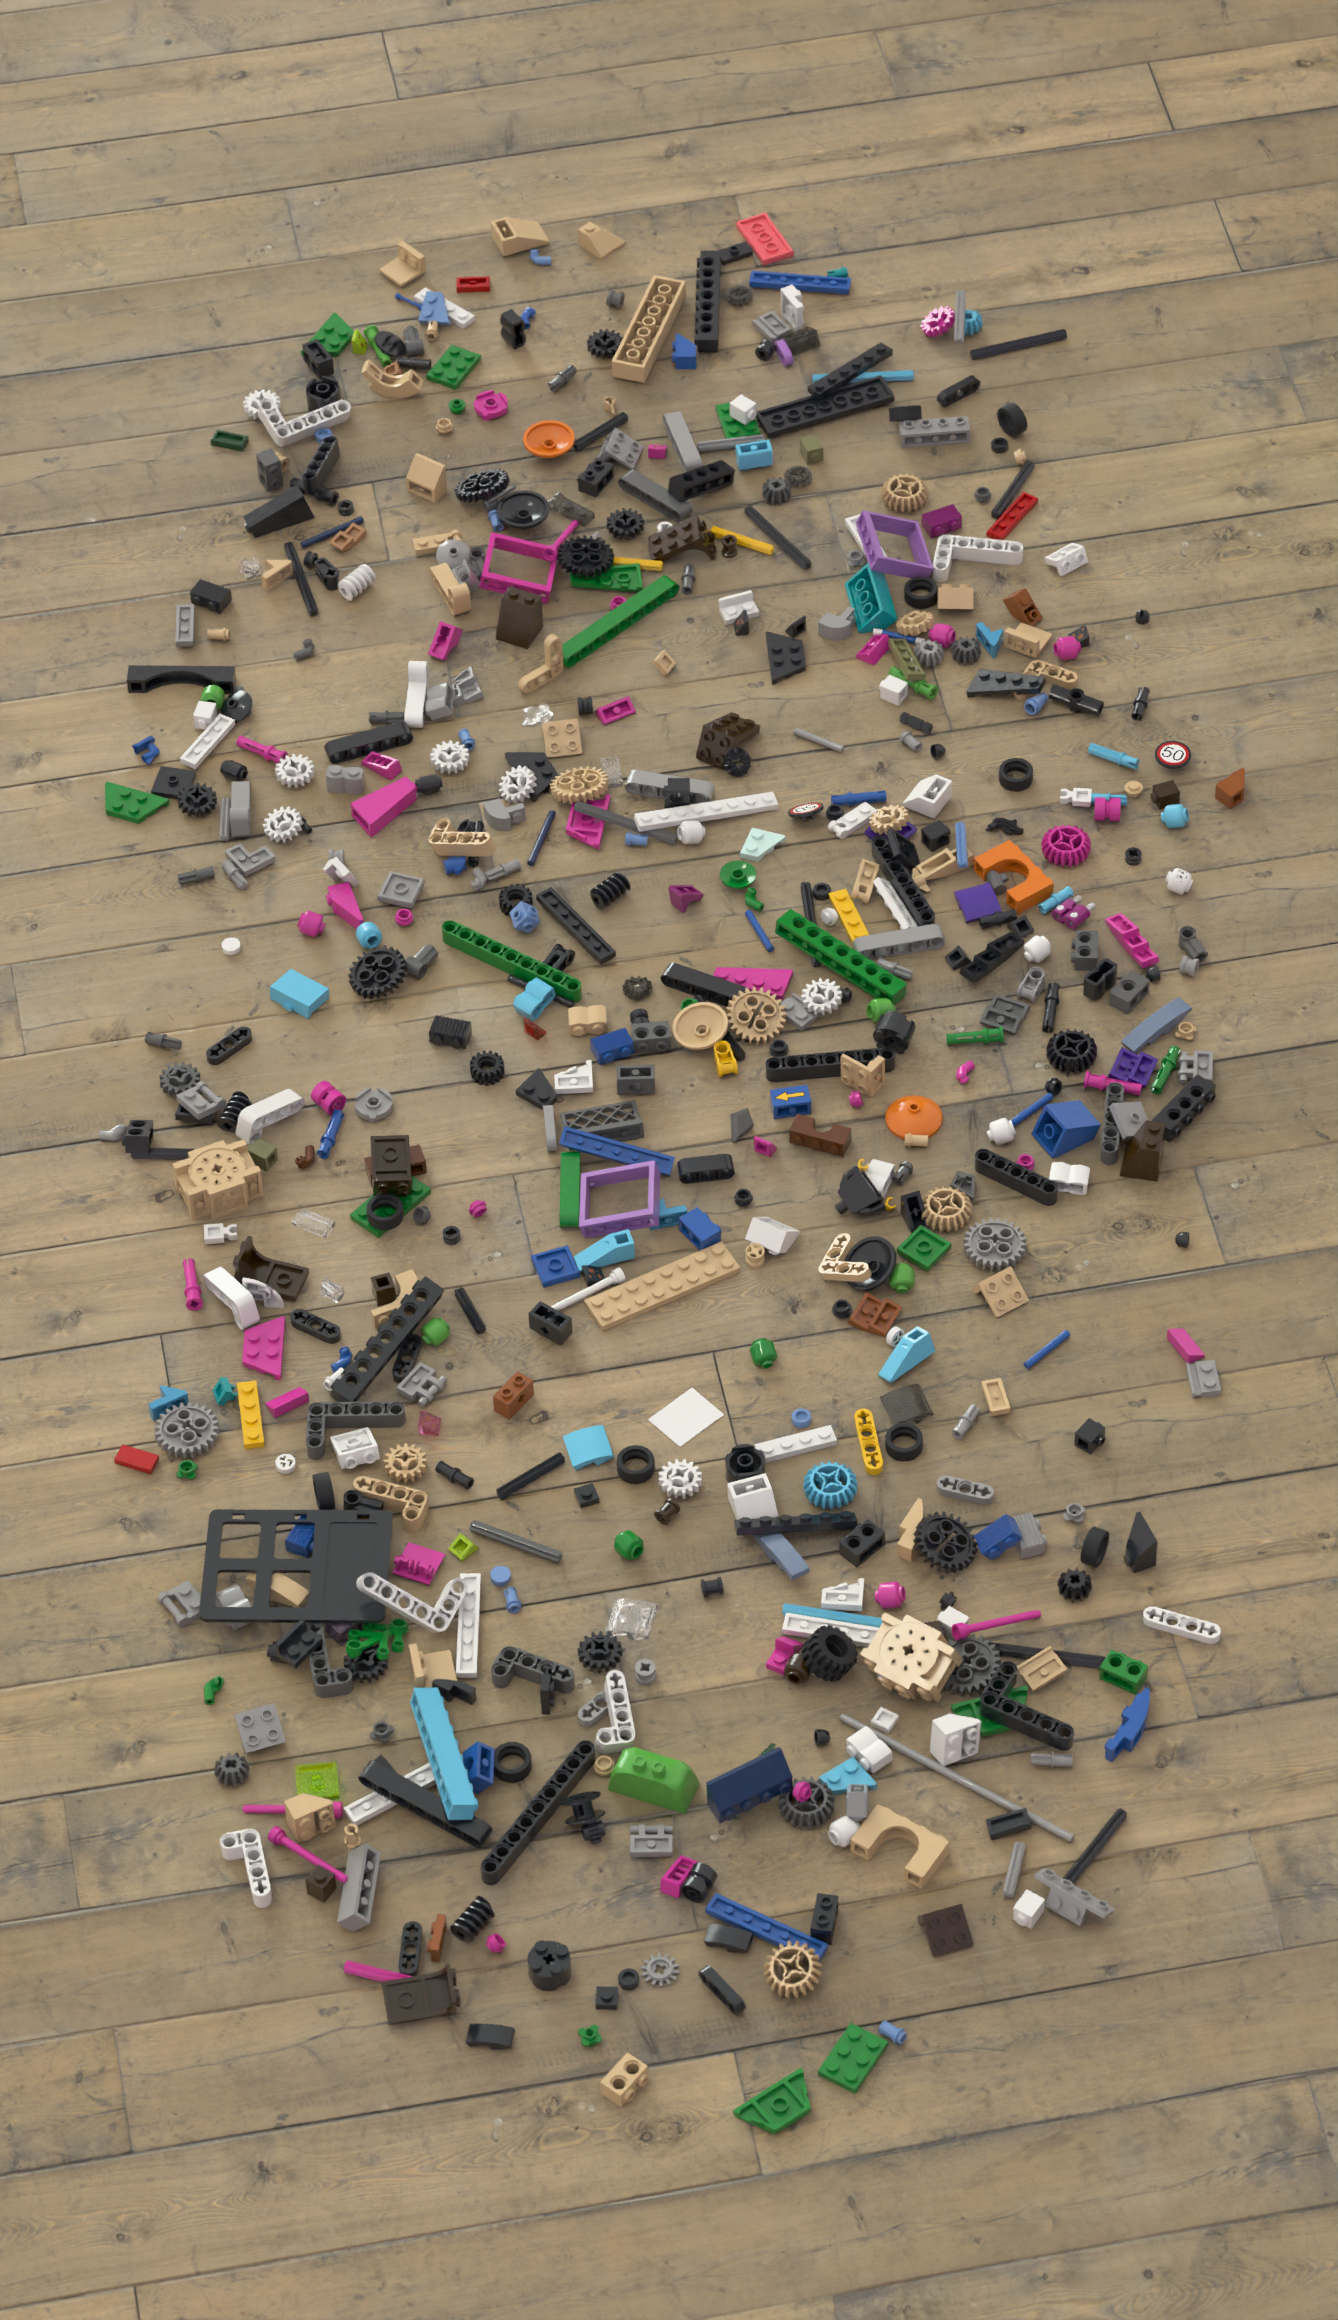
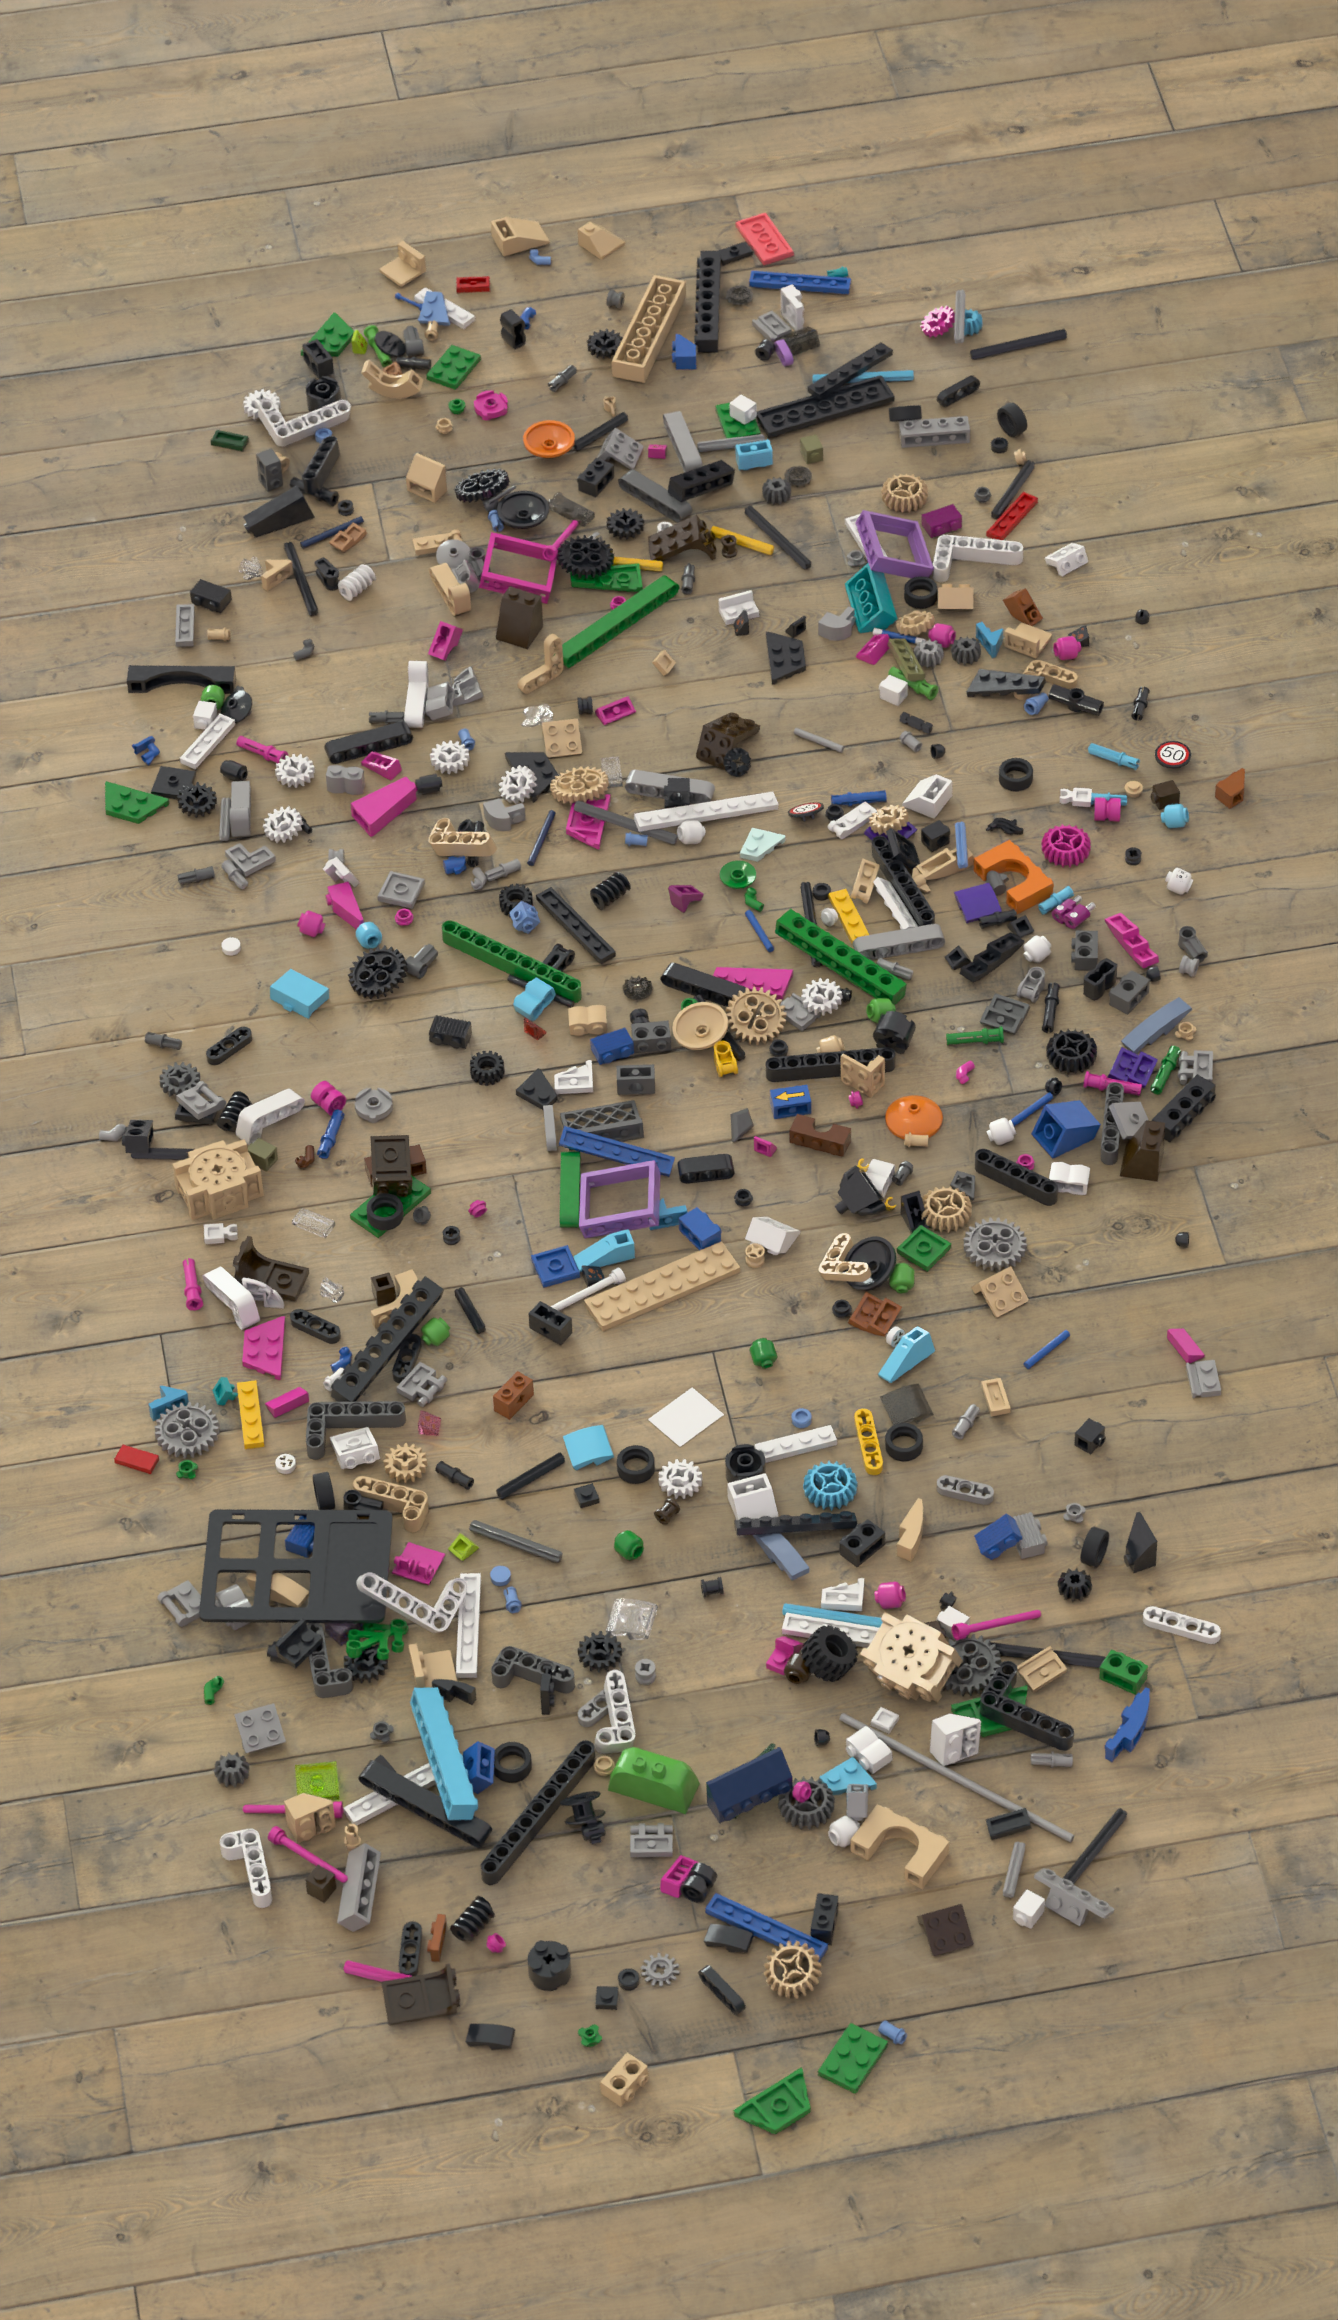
(309, 559): black bush -> none
(830, 1044): none -> tan head
(955, 1553): black gear -> none

